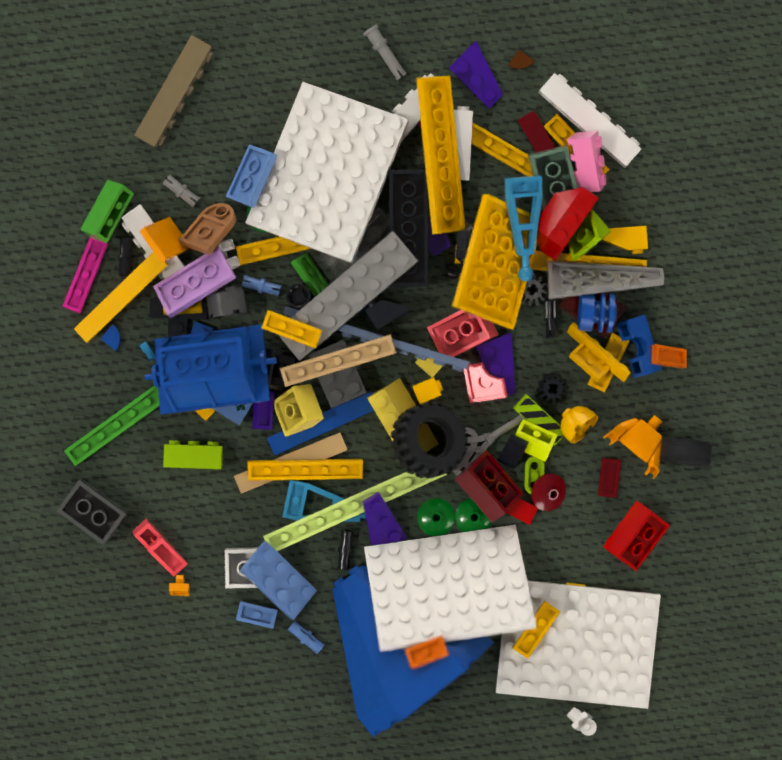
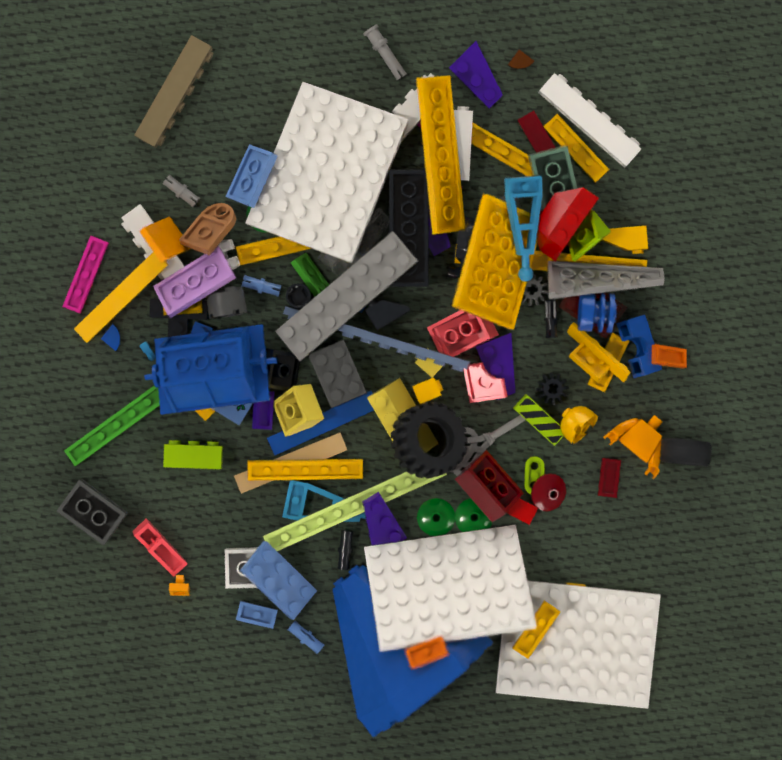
(107, 211): bright green brick -> none
(125, 257): black axle -> none
(292, 329): yellow tile -> none
(338, 360): tan tile -> none
(512, 451): black tile -> none
(539, 439): neon yellow brick -> none
(582, 722): white hips -> none
(588, 160): bright pink wedge -> none
(636, 535): red slope -> none

